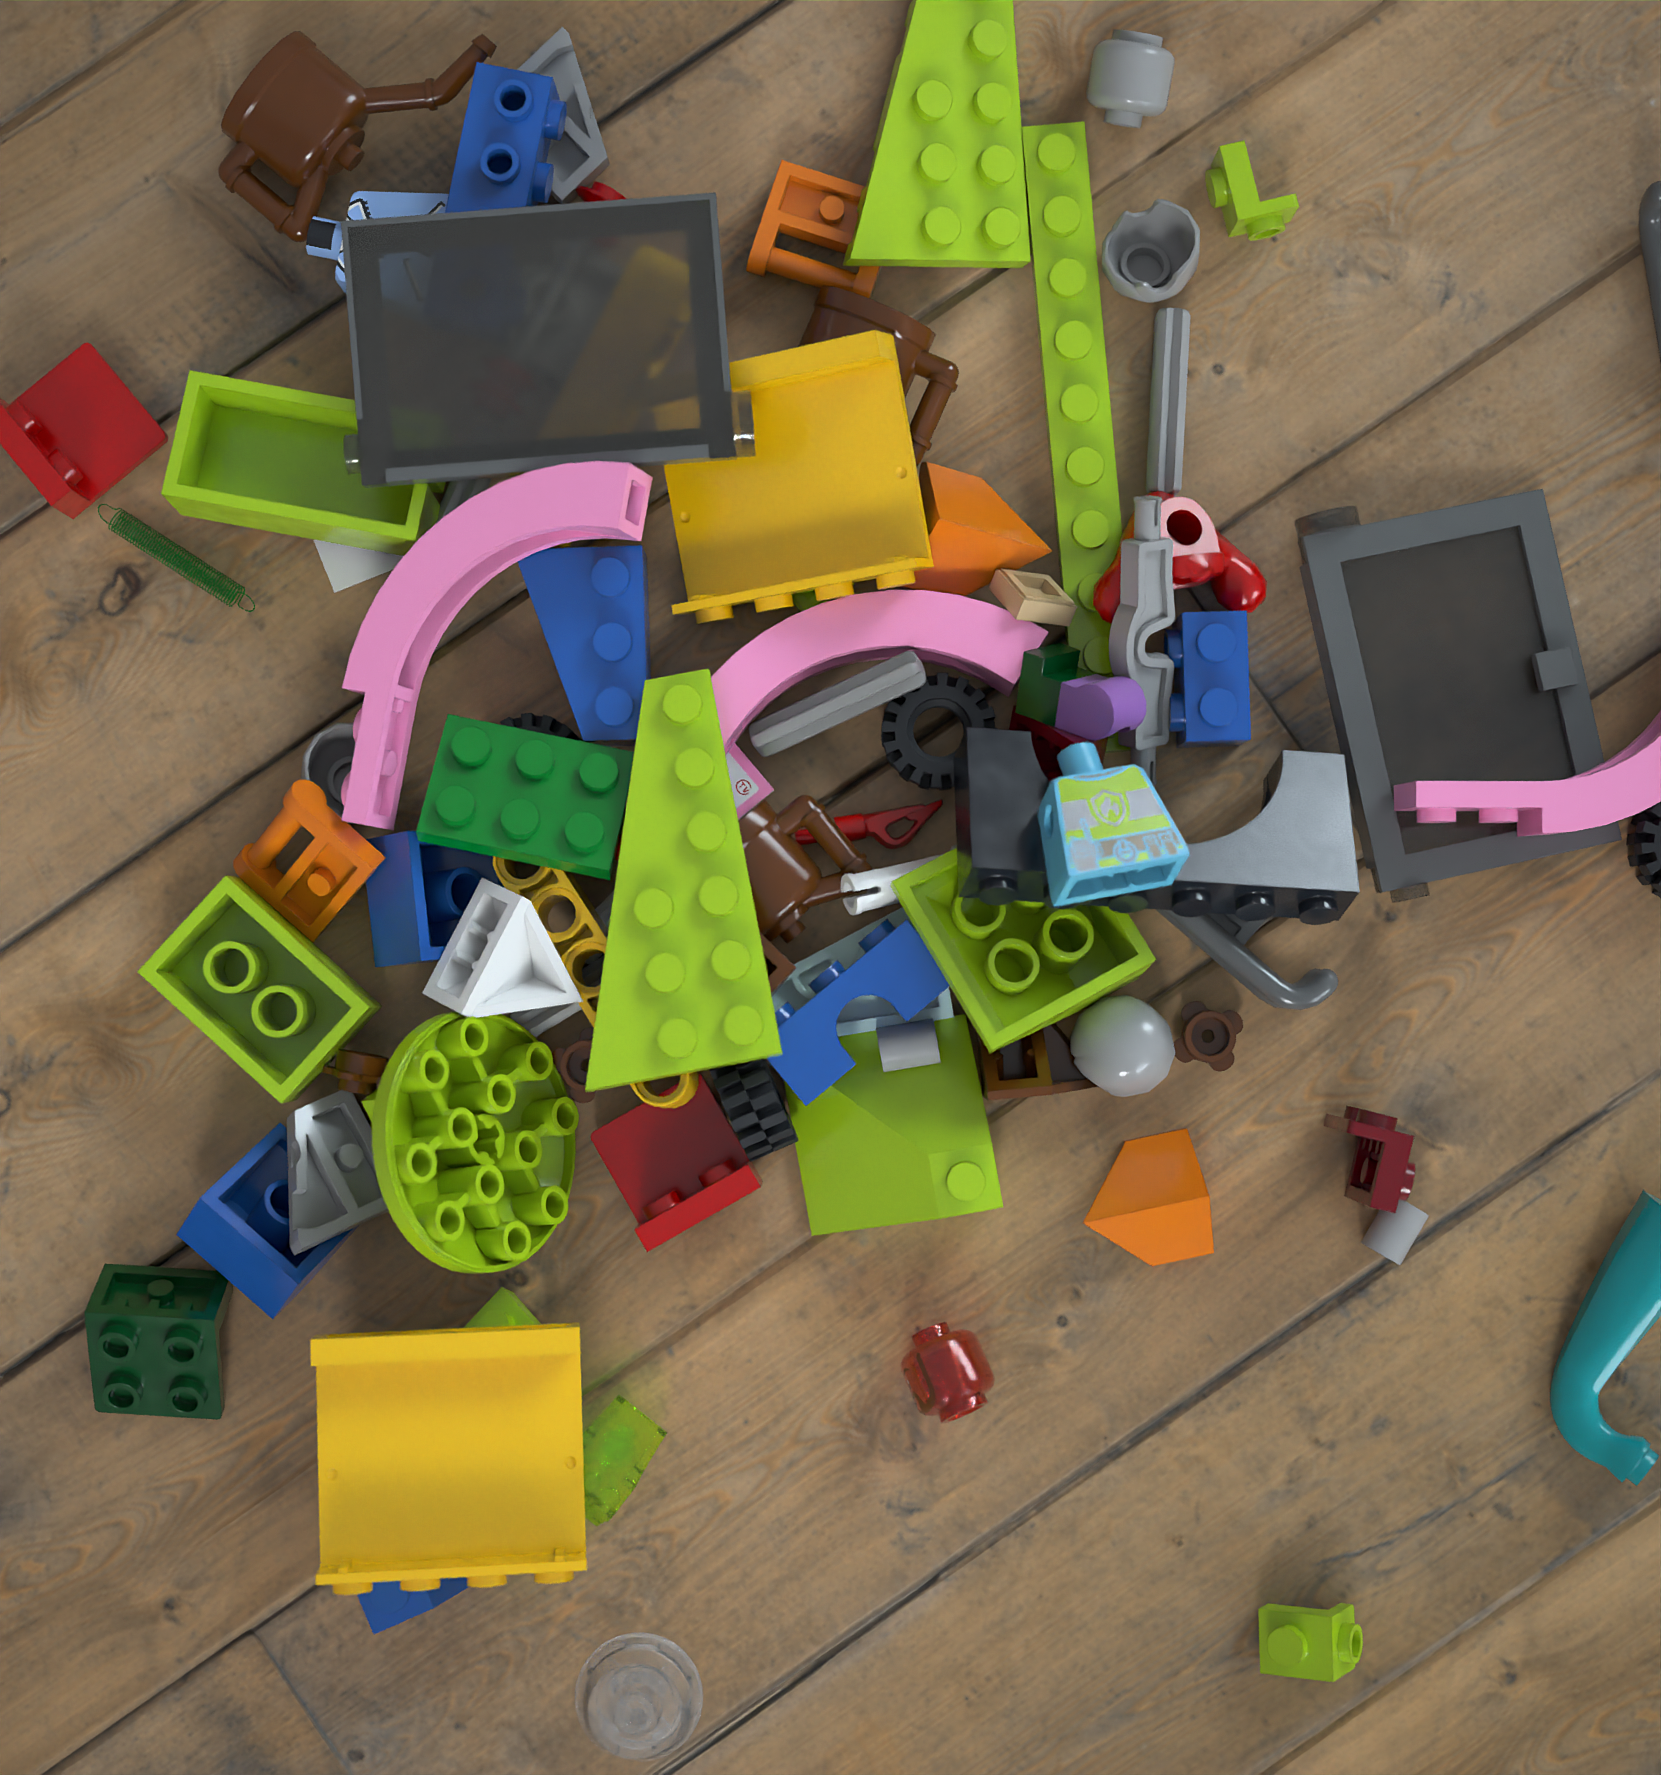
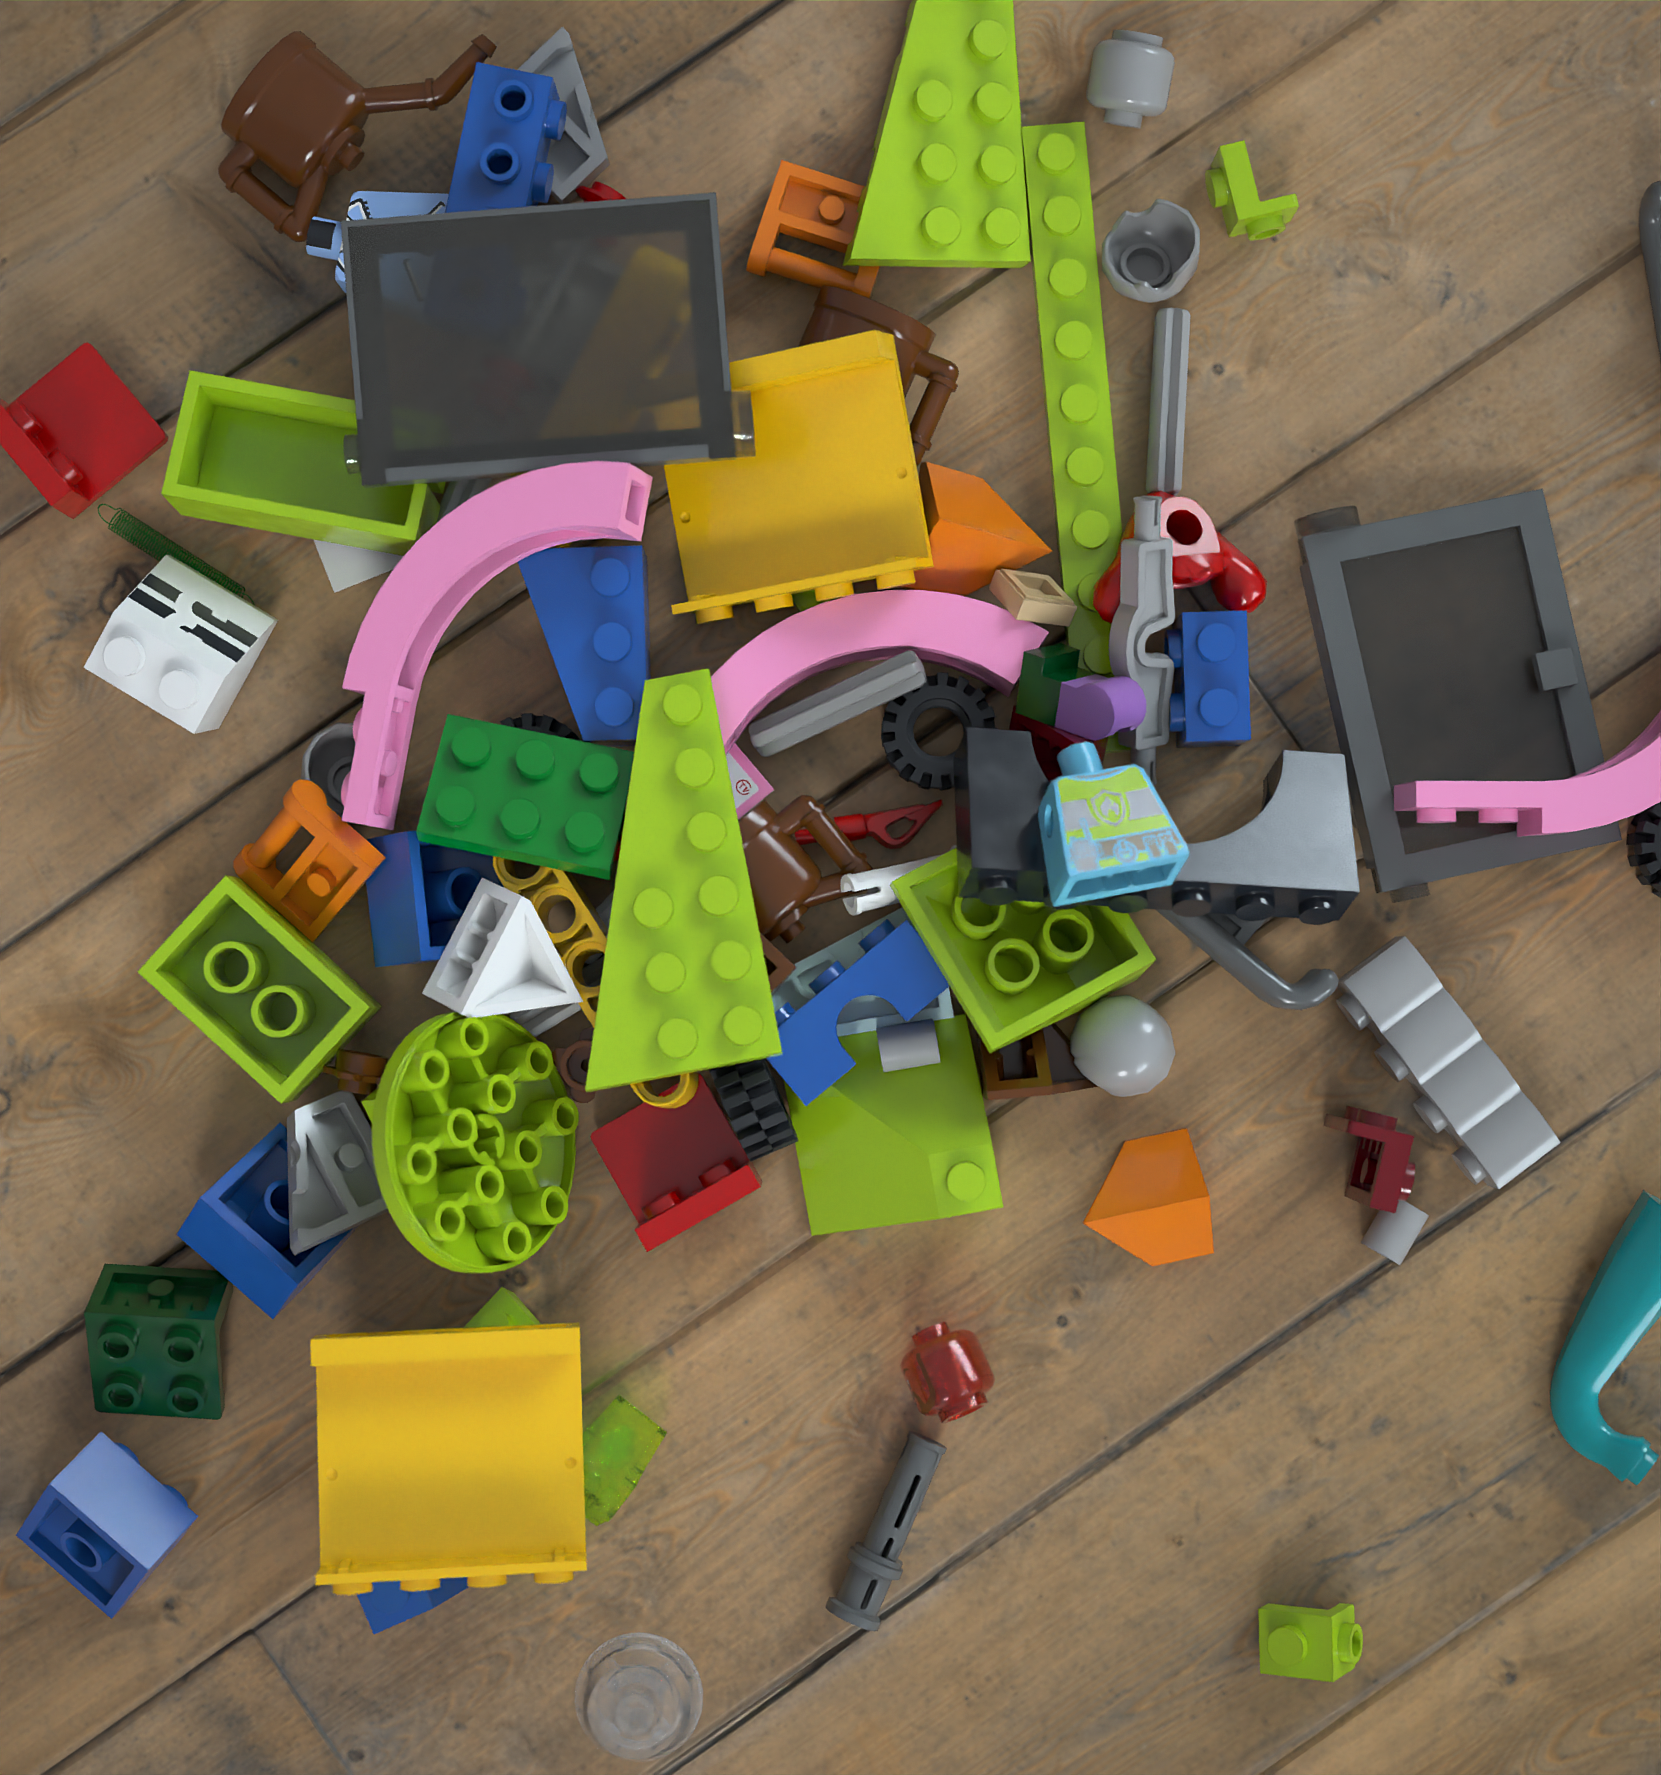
(106, 1523): none -> blue slope
(181, 645): none -> white slope
(876, 1558): none -> dark grey pin
(1222, 1025): reddish brown plate -> none
(1447, 1063): none -> light grey brick

